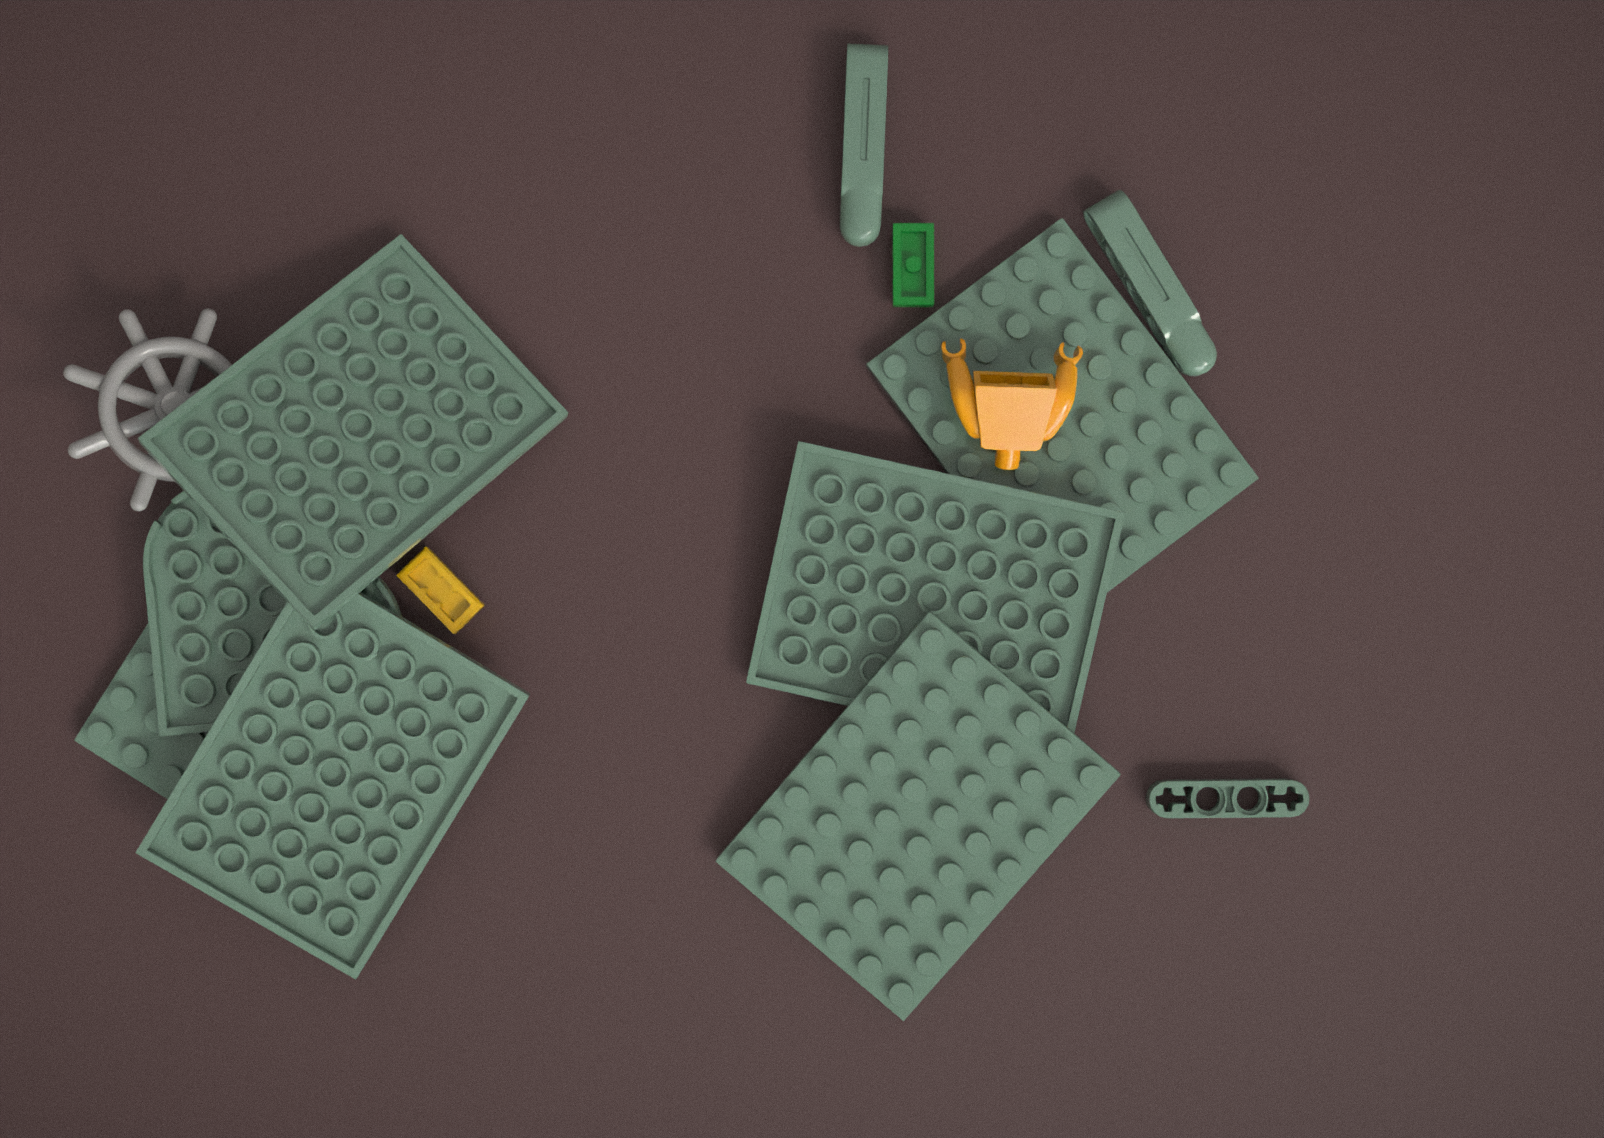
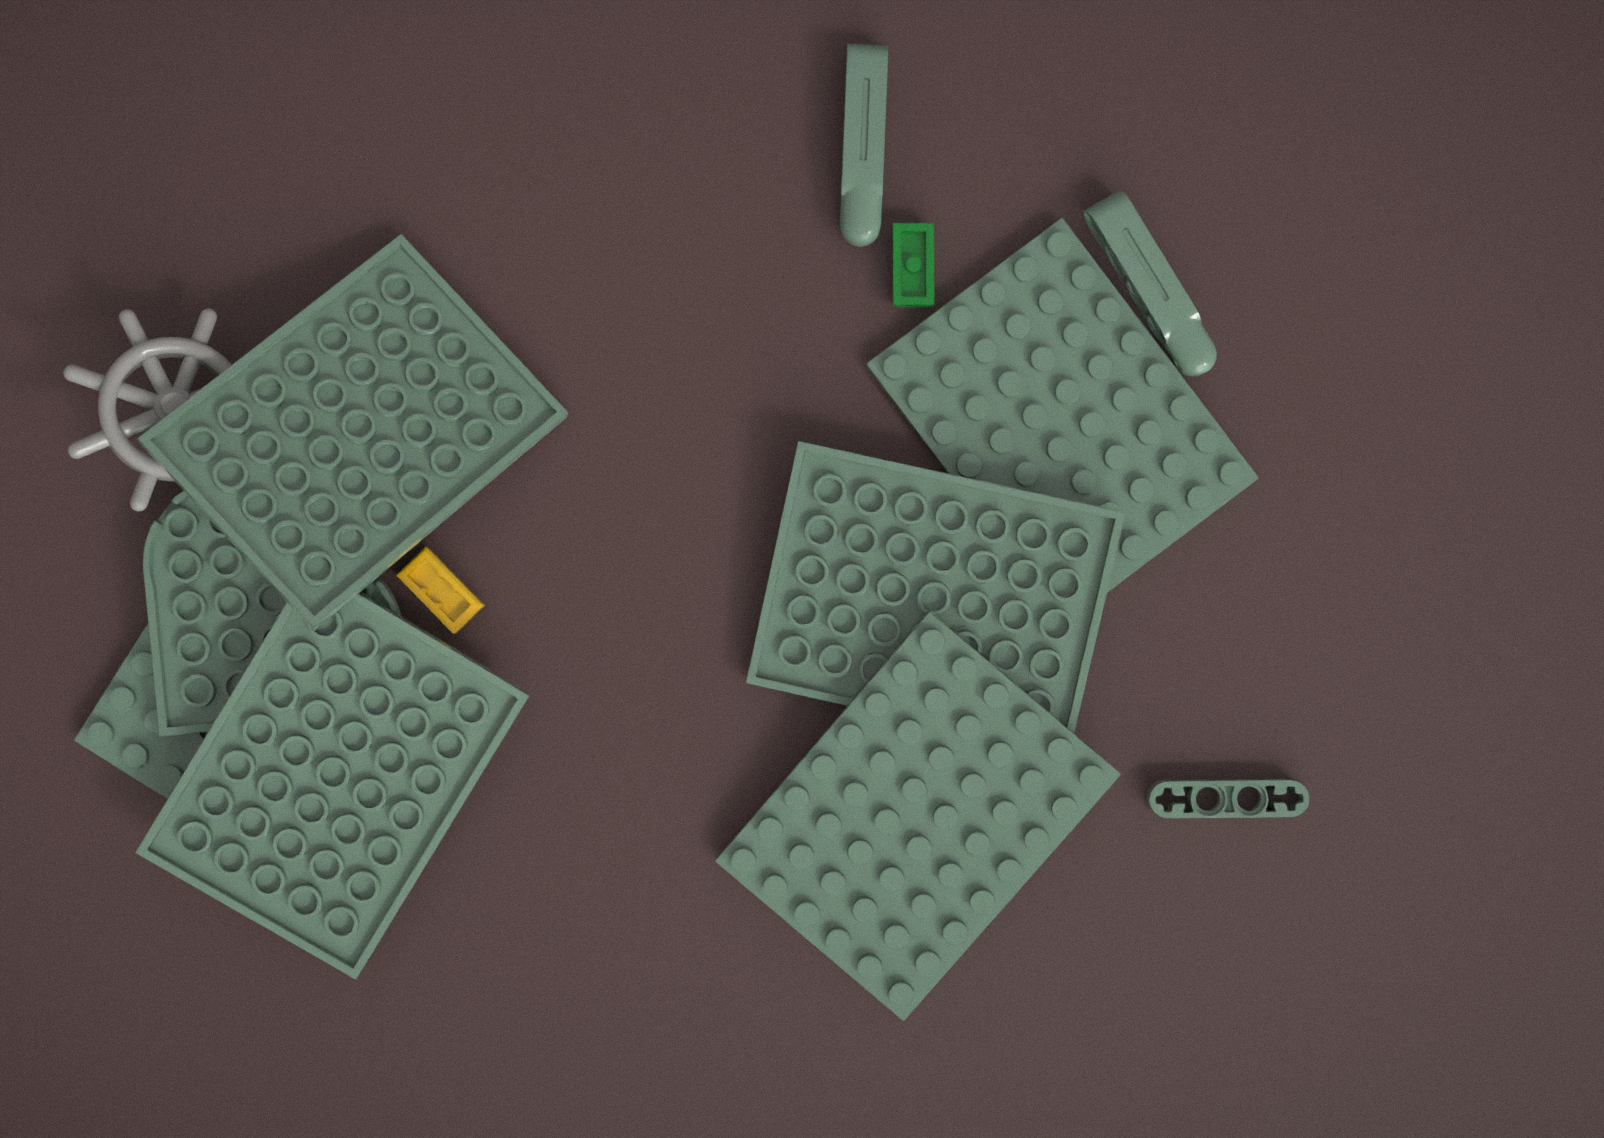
(1011, 408): light orange torso -> none

